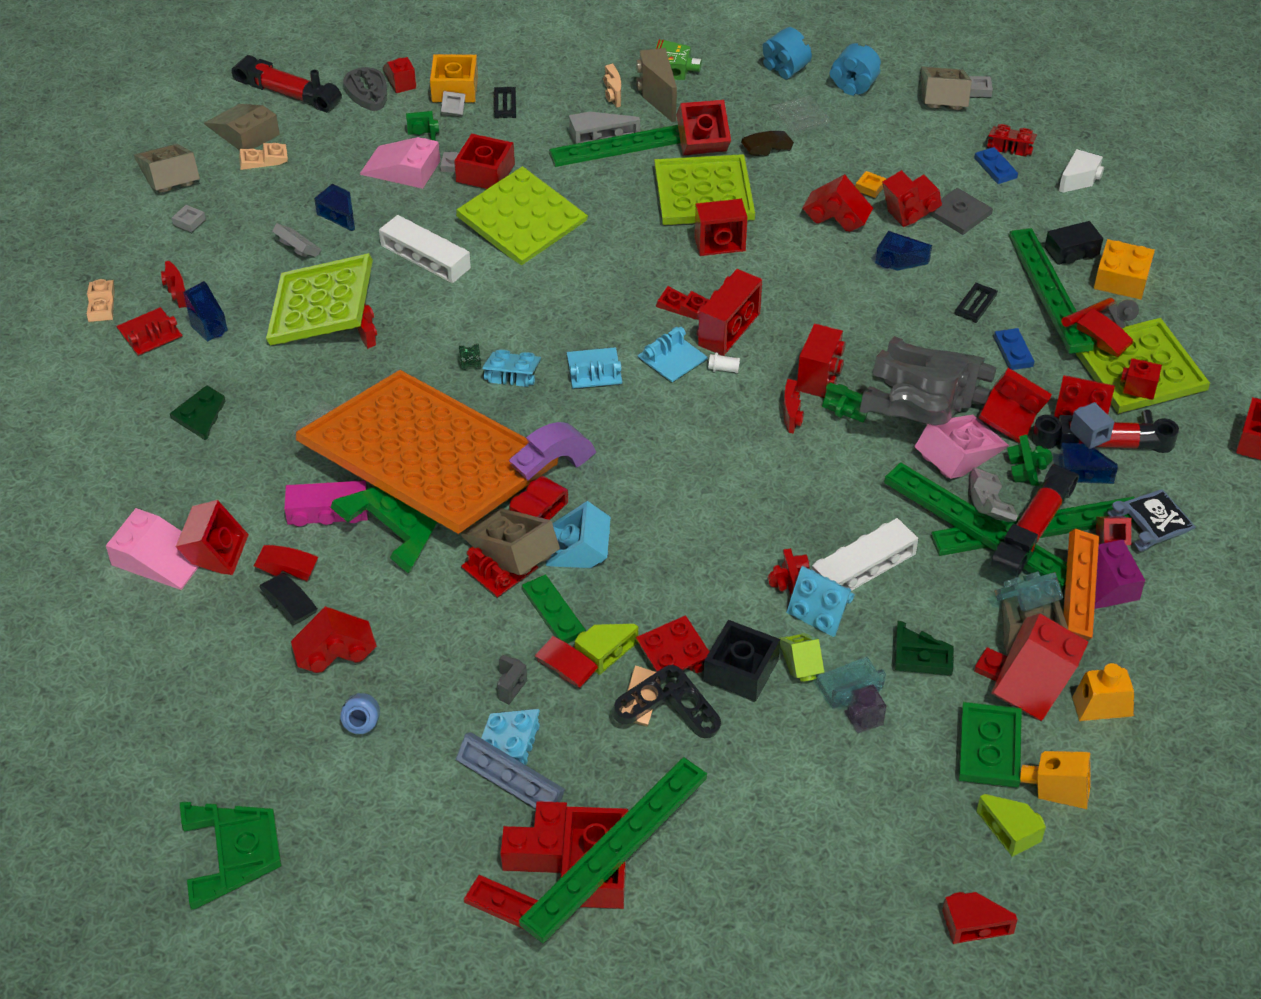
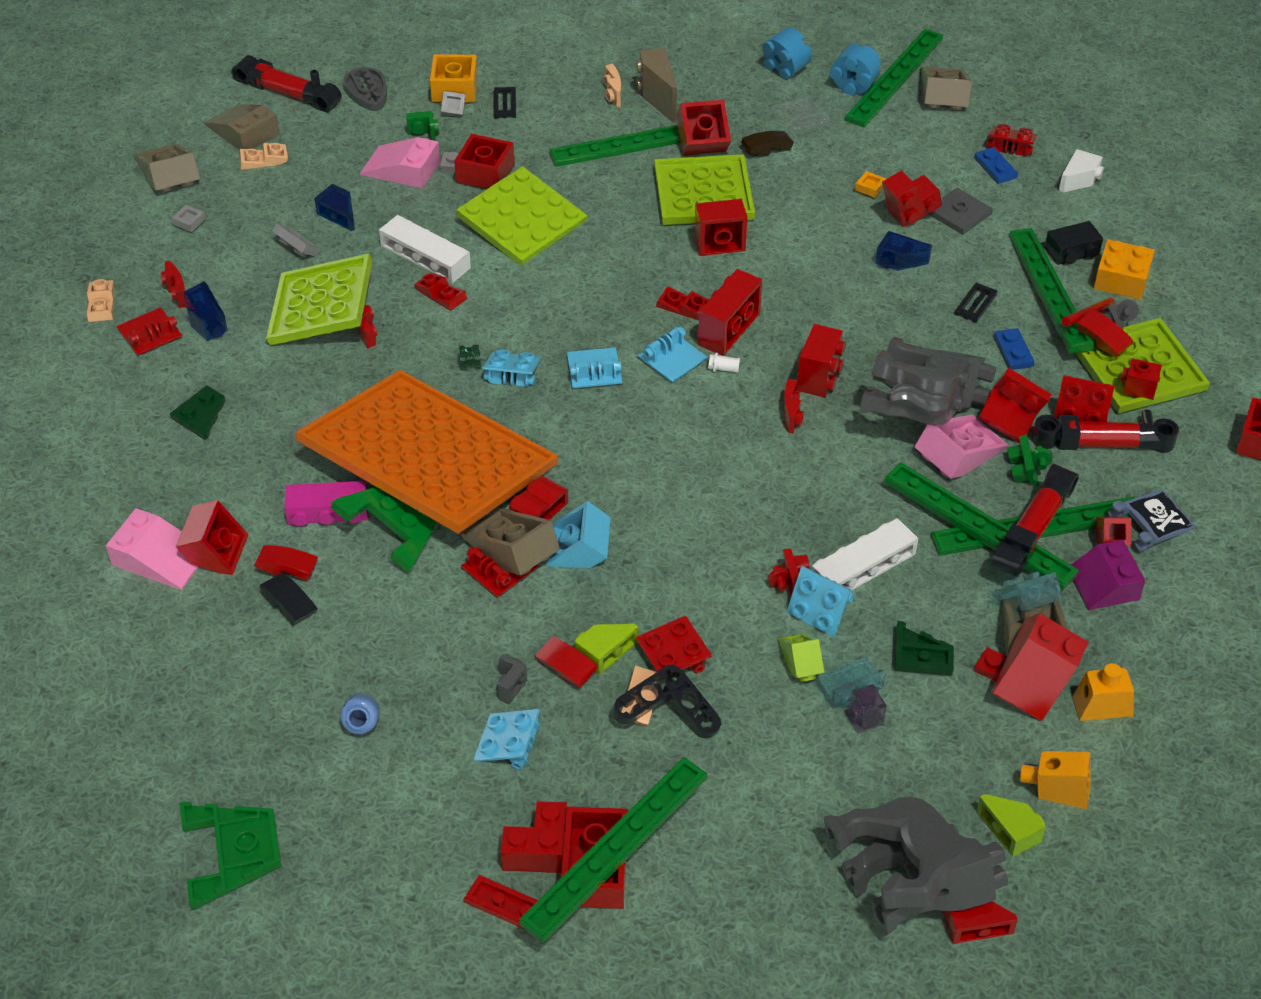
(332, 636): red brick -> none
(400, 74): red slope -> none
(438, 290): none -> red slope
(507, 771): sand blue tile -> none
(549, 443): medium lavender arch -> none
(553, 609): green plate -> none
(596, 126): light grey slope -> none
(680, 58): bright green torso -> none
(741, 660): black brick -> none
(841, 201): red brick -> none
(844, 402): green hips -> none
(893, 78): none -> green tile
(940, 864): none -> dark grey piece
(981, 86): light grey plate -> none
(985, 496): light grey slope -> none
(990, 744): green plate -> none
(1081, 583): orange plate -> none
(1088, 463): clear blue slope -> none
(1092, 425): sand blue brick -> none

